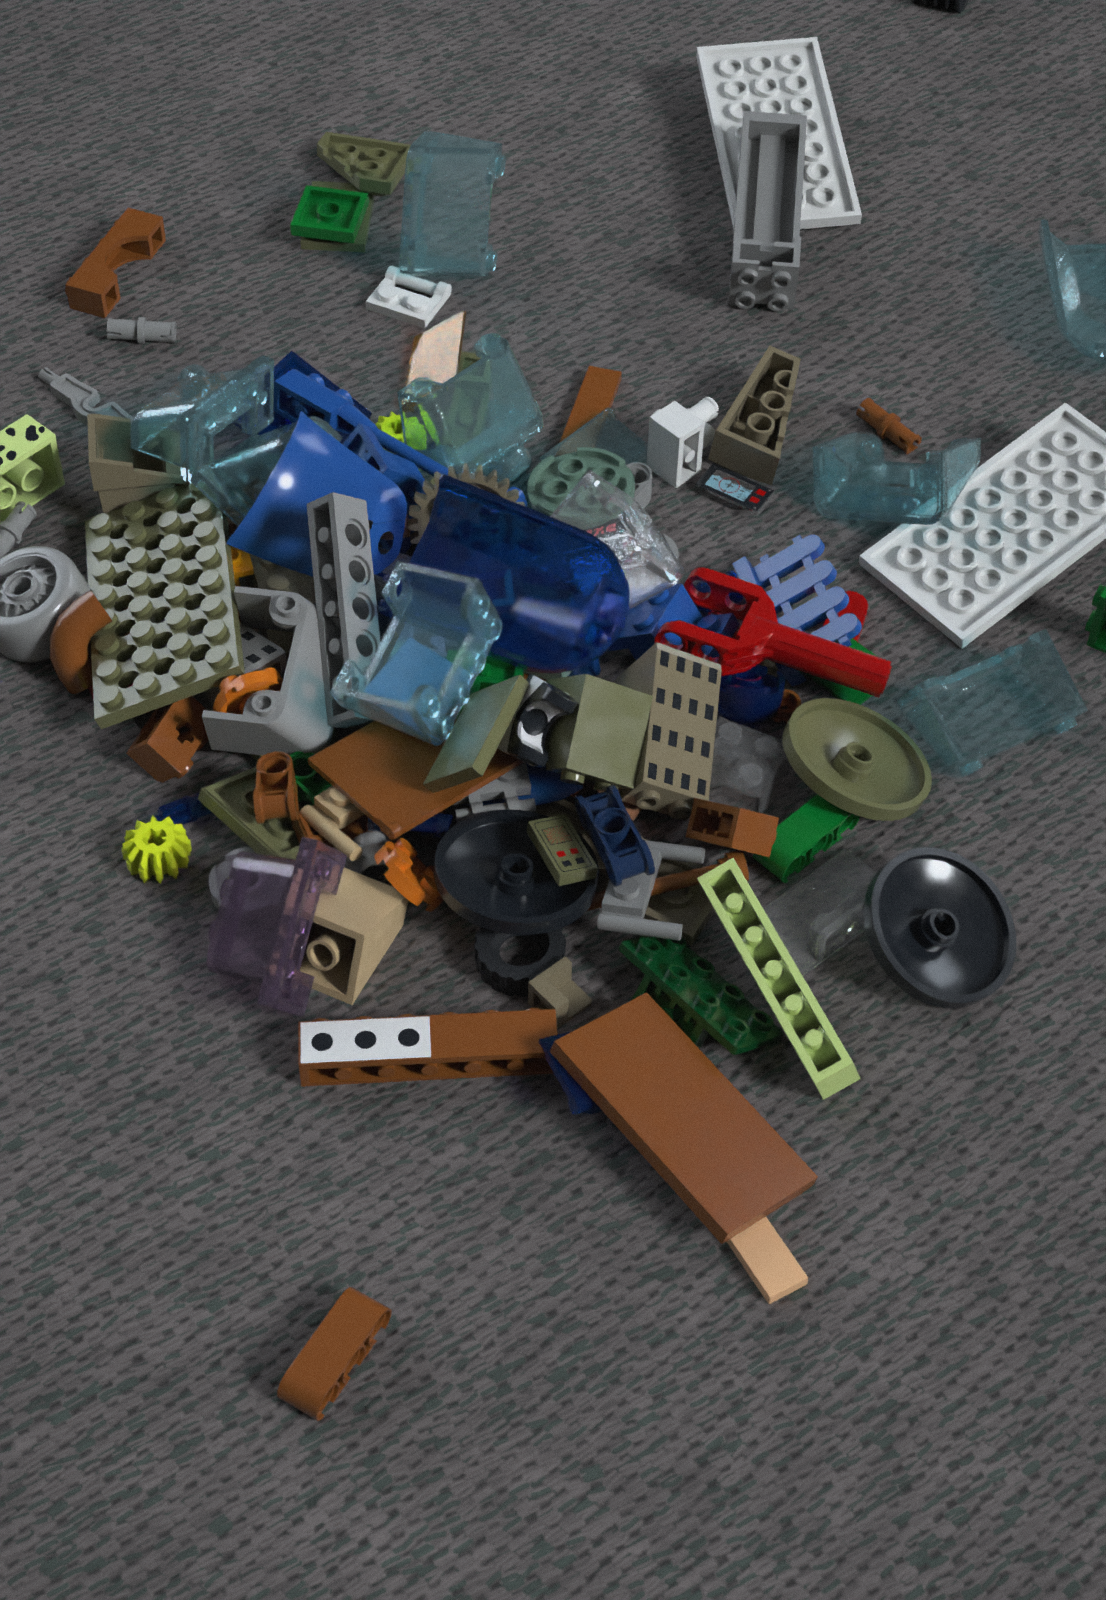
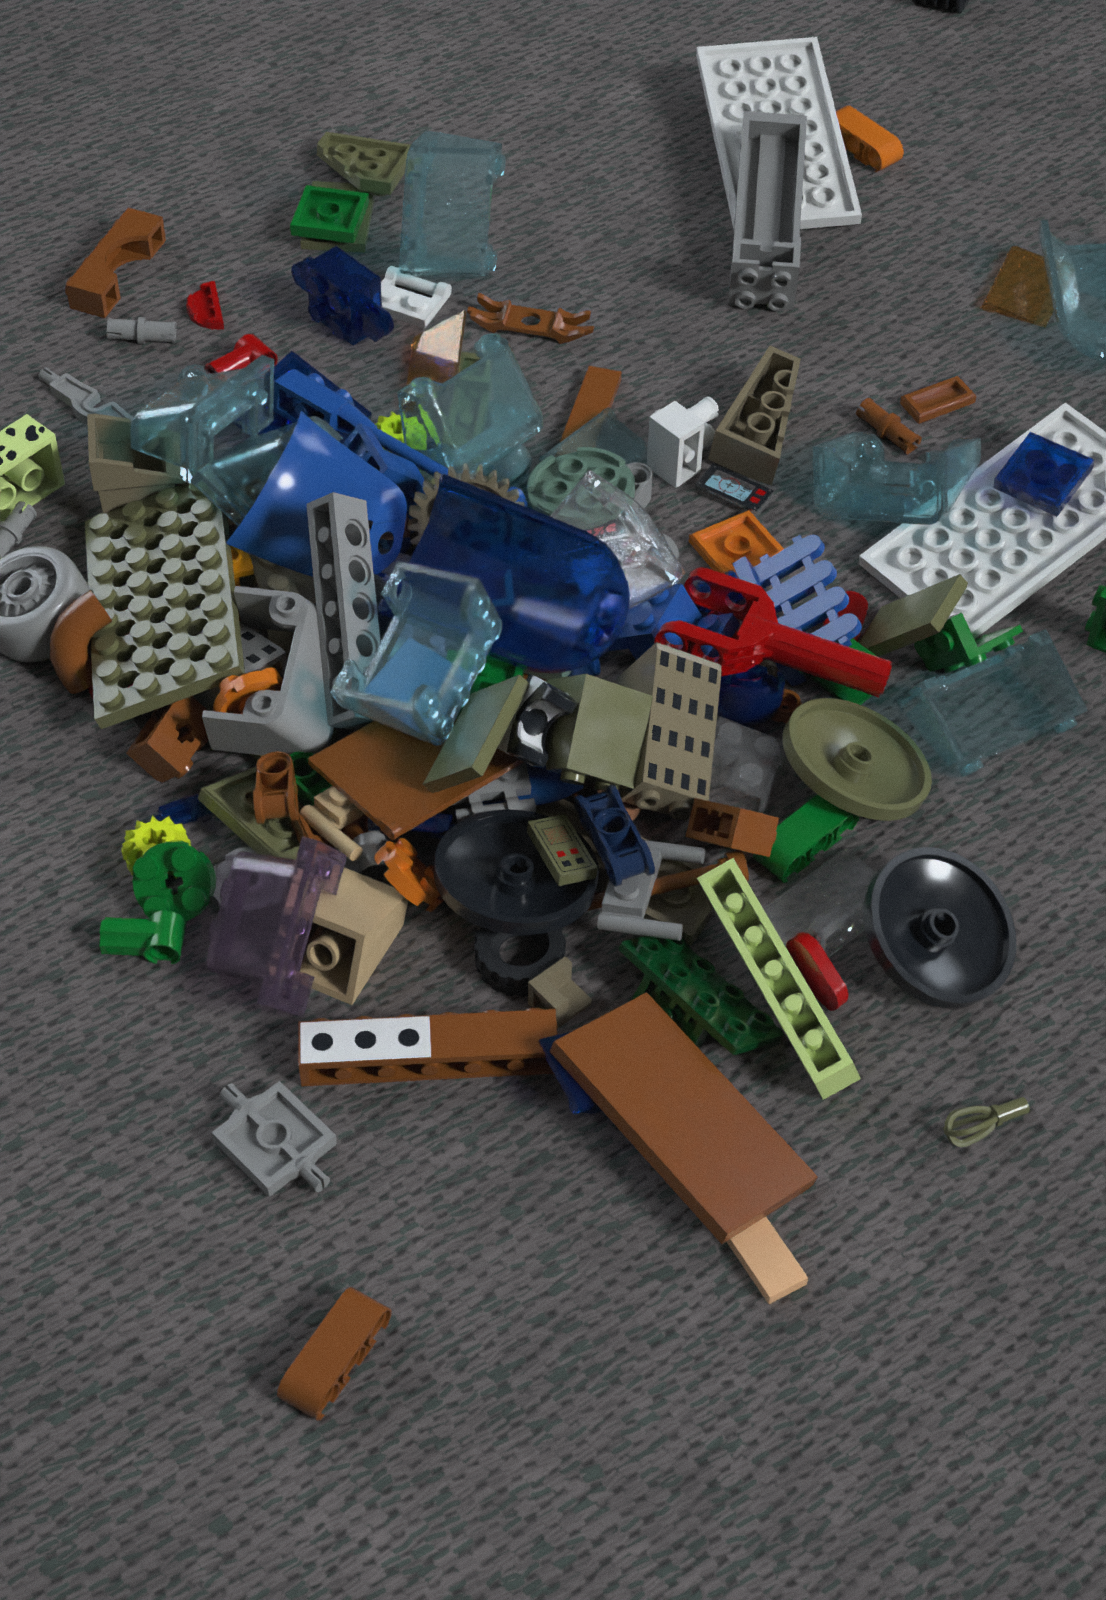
(153, 938): none -> green piece
(185, 862): none -> green plate
(205, 308): none -> red tile
(245, 352): none -> red piece
(274, 1138): none -> light grey plate
(343, 296): none -> clear blue brick
(505, 316): none -> dark orange piece
(732, 540): none -> orange tile
(818, 971): none -> red tile
(868, 140): none -> orange beam
(913, 616): none -> olive tile
(938, 399): none -> dark orange tile
(956, 646): none -> green bracket
(995, 1117): none -> olive piece
(1021, 289): none -> clear orange piece
(1043, 474): none -> clear blue plate

